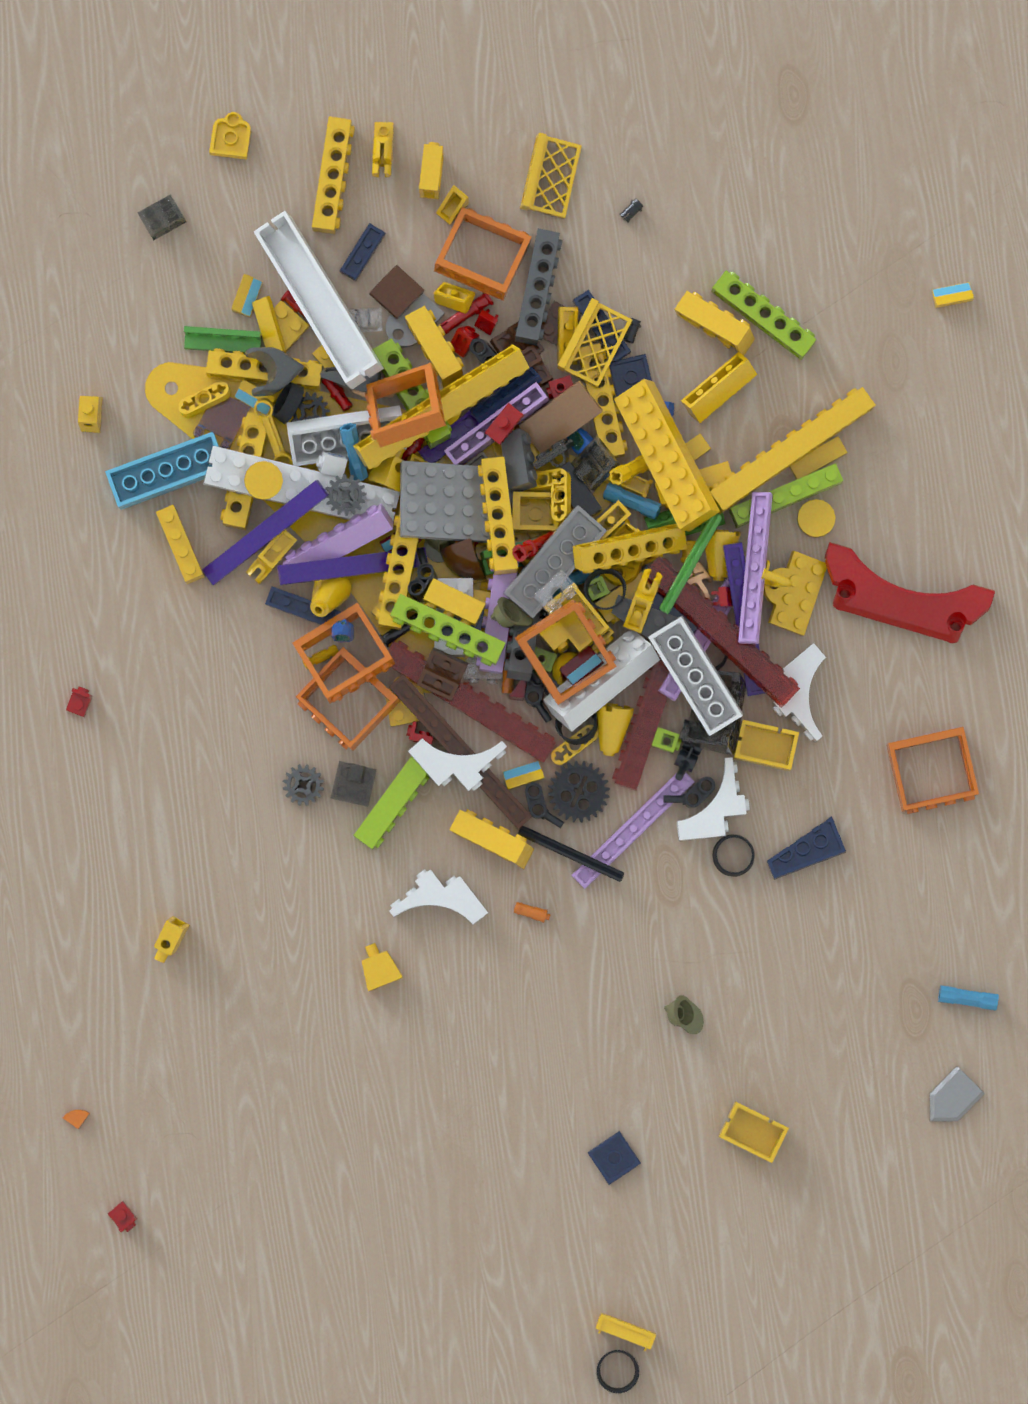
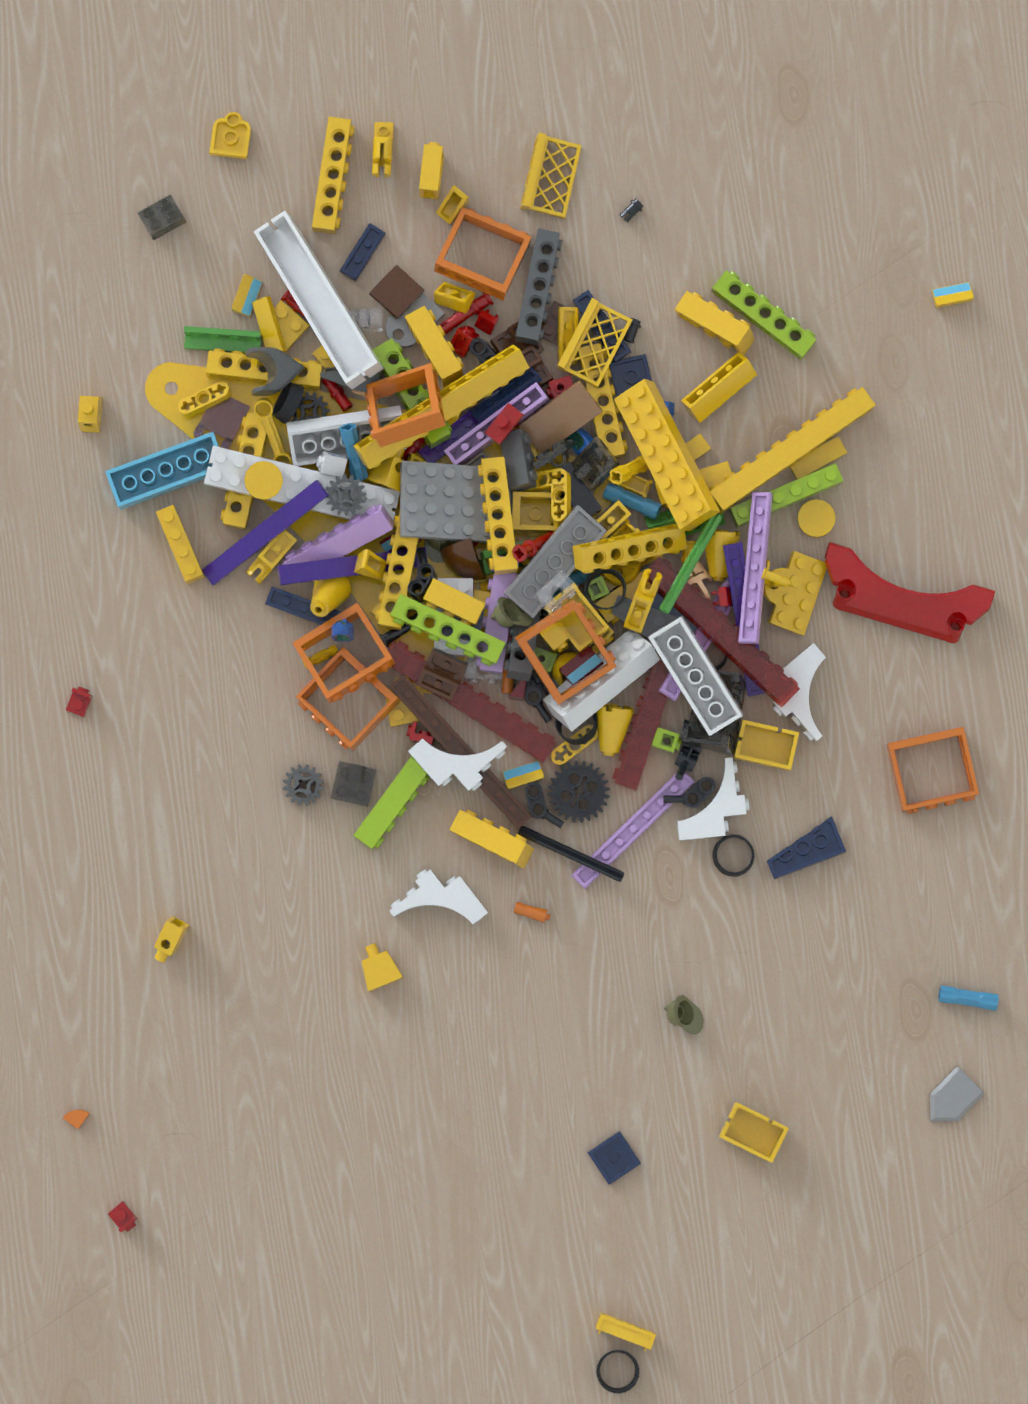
(244, 395): slope -> none
(370, 565): none -> yellow slope

